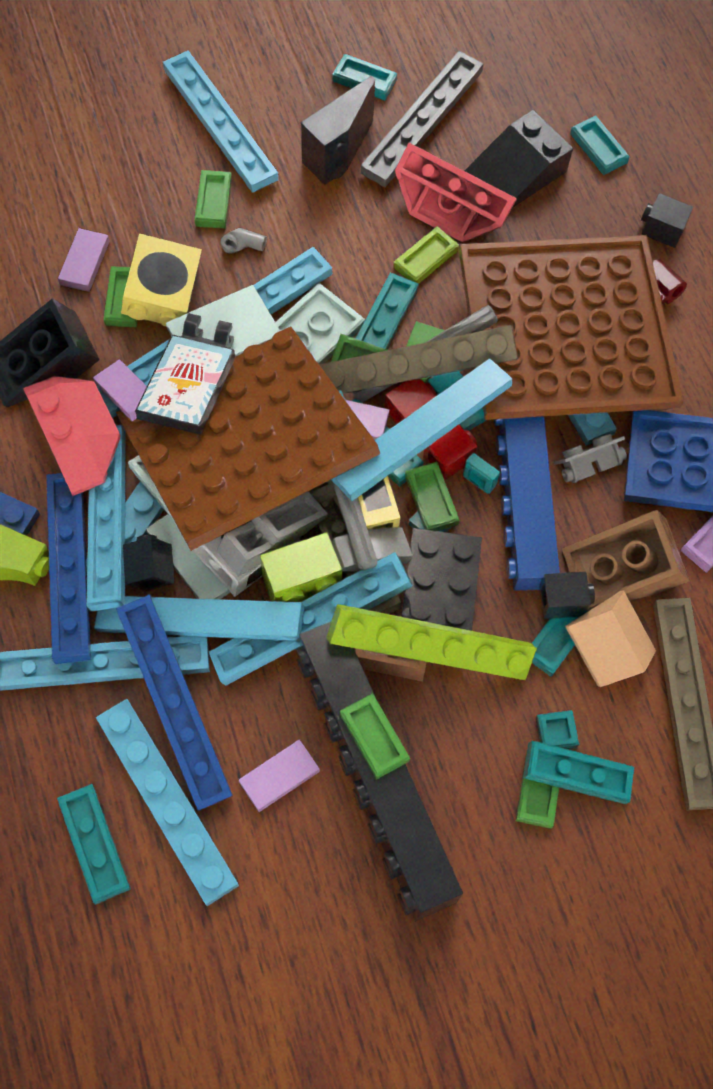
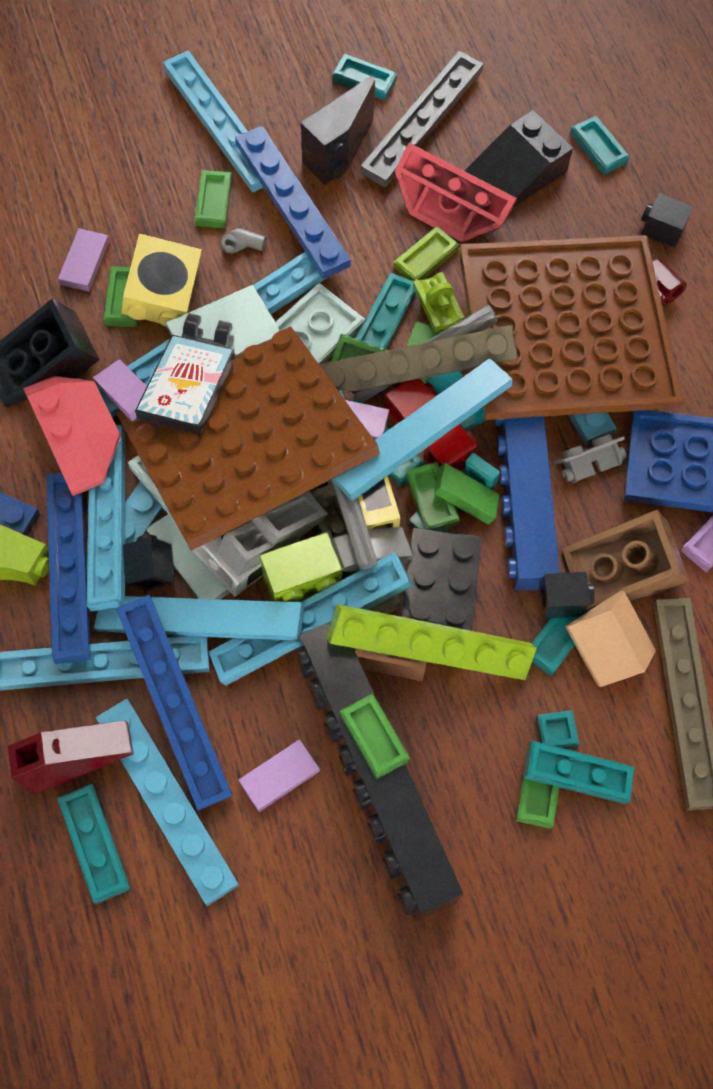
(67, 754): none -> dark red slope
(293, 202): none -> plate
(438, 302): none -> lime hips
(466, 493): none -> bright green tile

